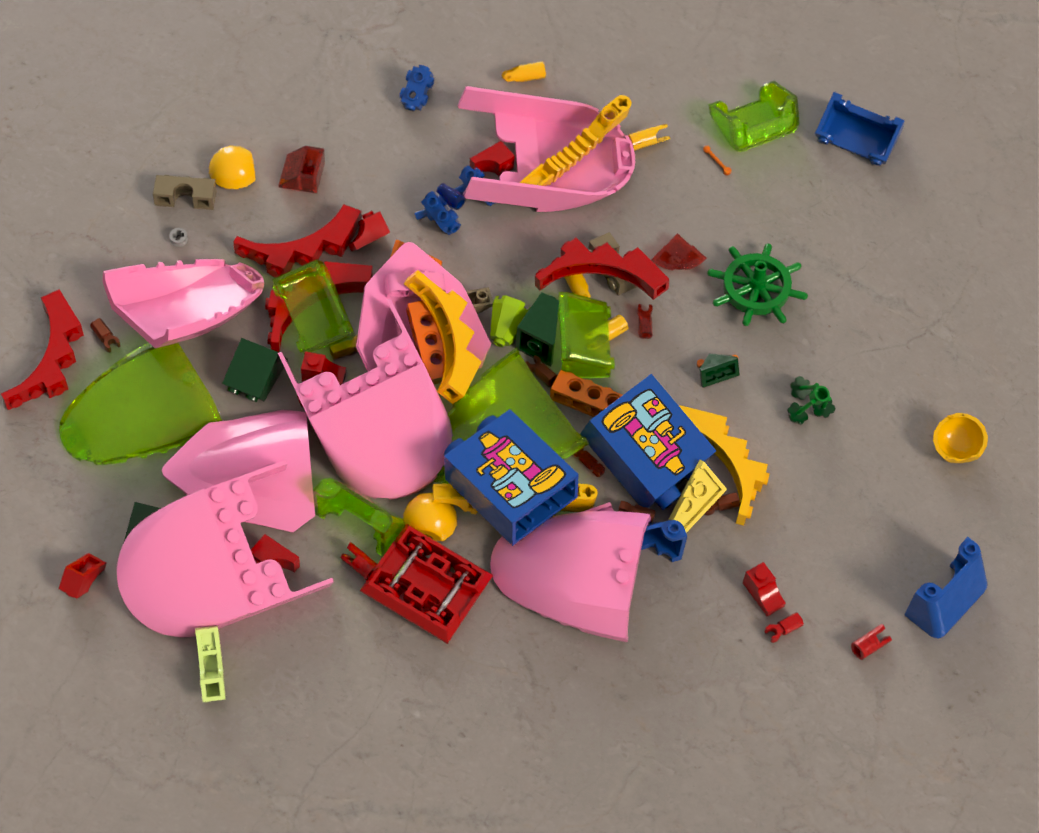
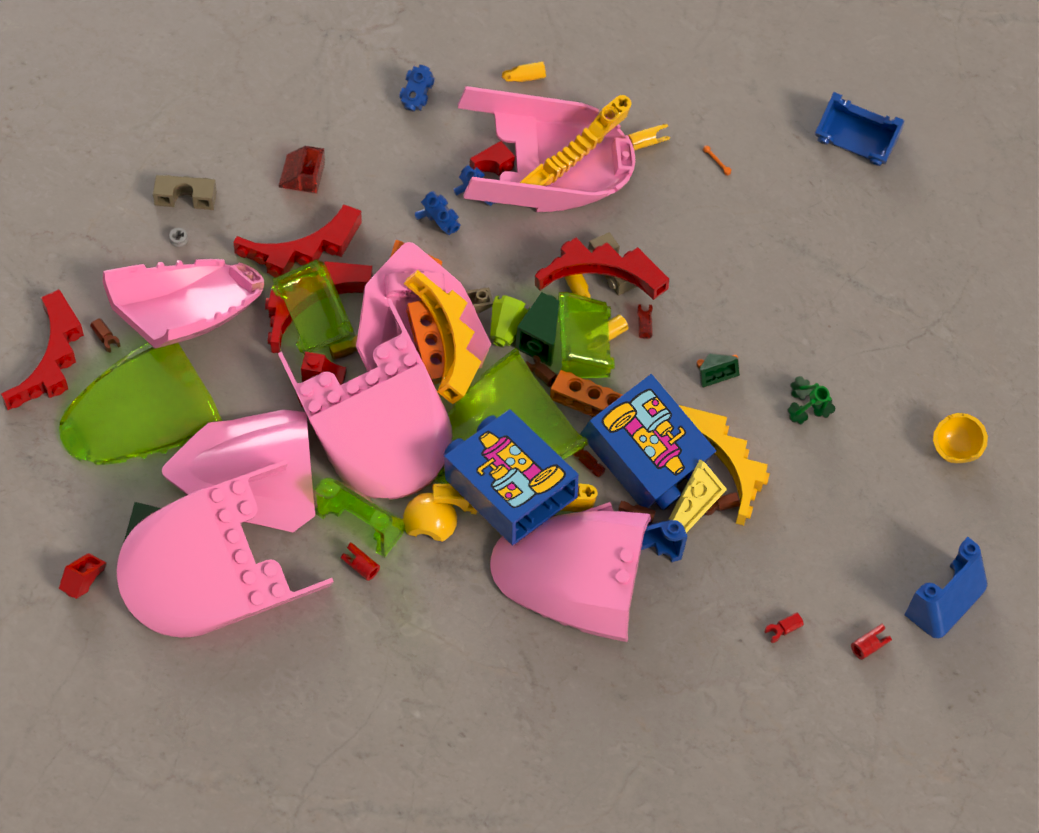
(210, 663): yellowish green arch -> none
(232, 167): yellow cylinder -> none
(253, 370): dark green slope -> none
(269, 549): red arch -> none
(370, 229): red arch -> none
(423, 586): red piece -> none
(453, 198): clear blue cone -> none
(678, 255): clear red brick -> none
(757, 284): green piece -> none
(760, 121): clear neon green windscreen -> none
(763, 588): red arch -> none

